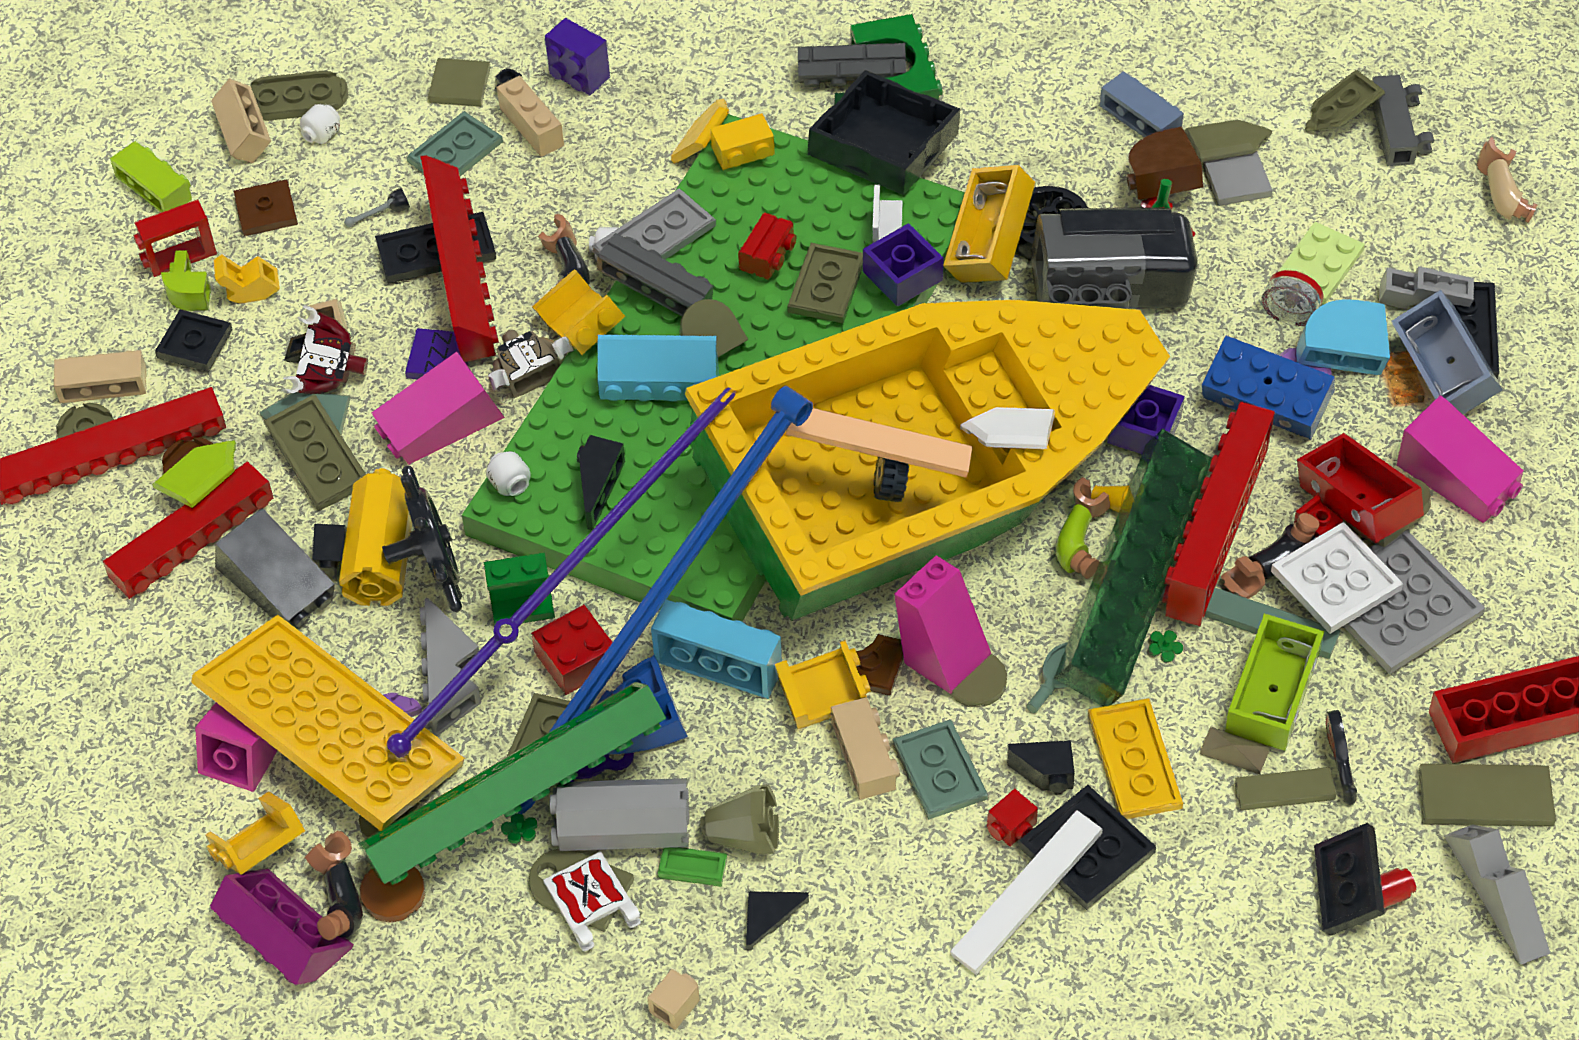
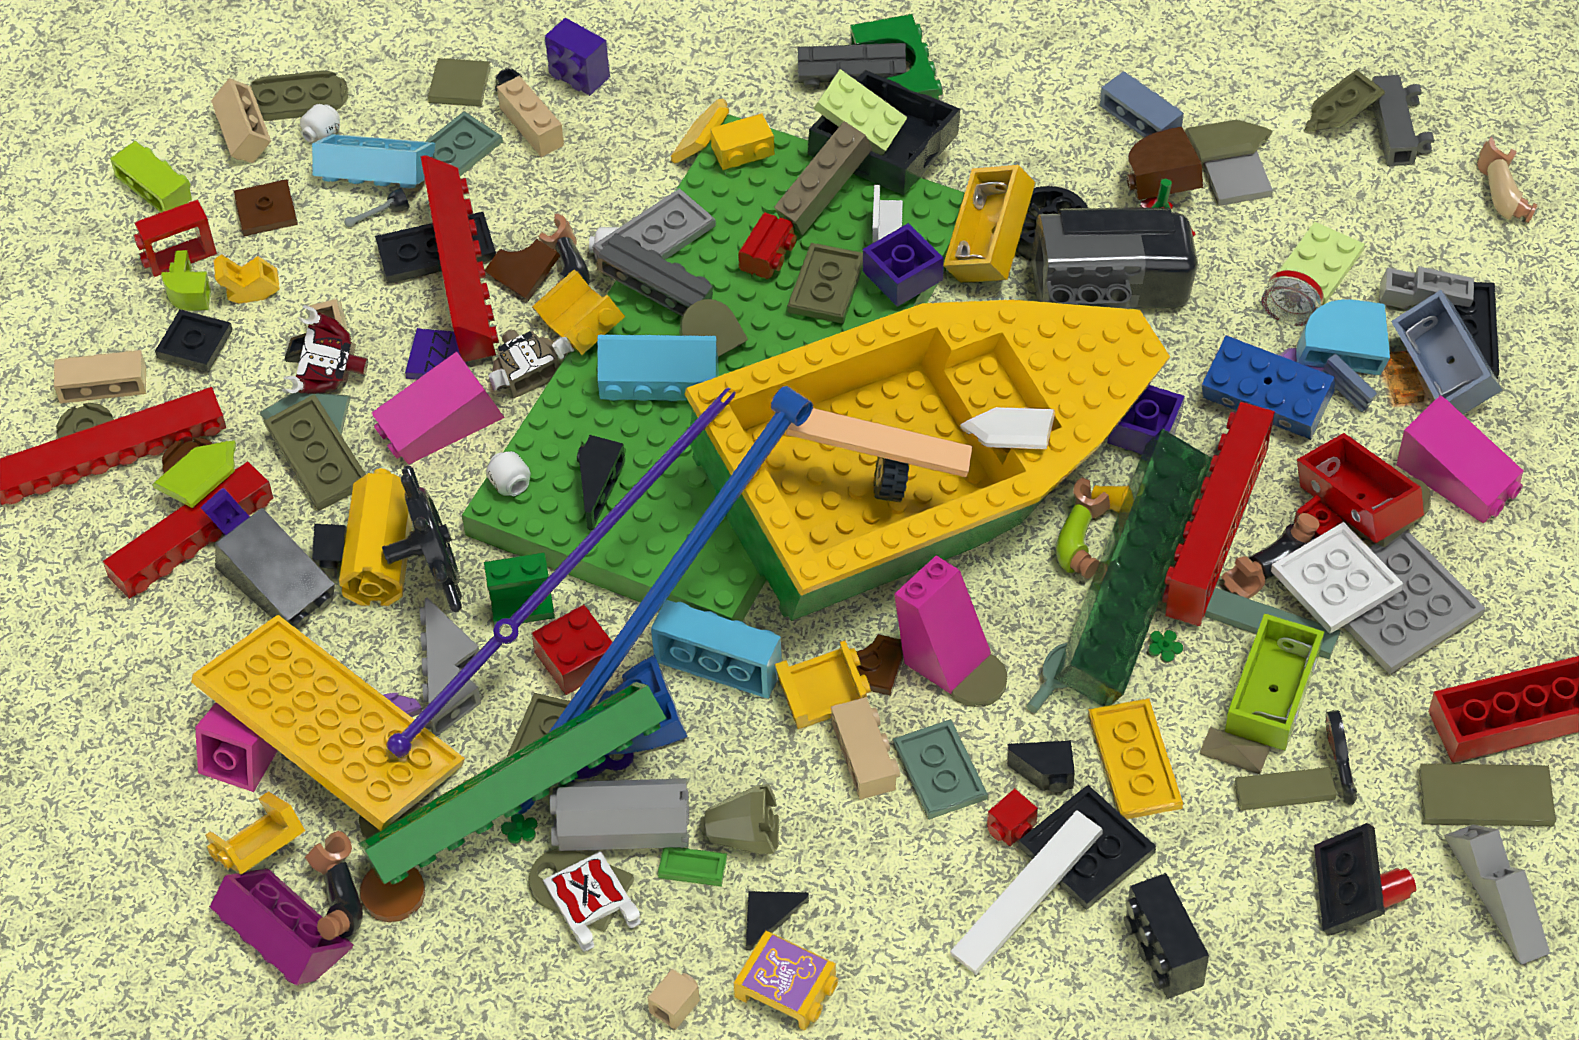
(224, 511): none -> dark purple bracket
(370, 160): none -> medium azure slope
(523, 269): none -> reddish brown tile
(787, 979): none -> panel
(823, 177): none -> dark tan brick
(858, 106): none -> yellowish green plate
(1166, 936): none -> black brick
(1349, 383): none -> sand blue tile

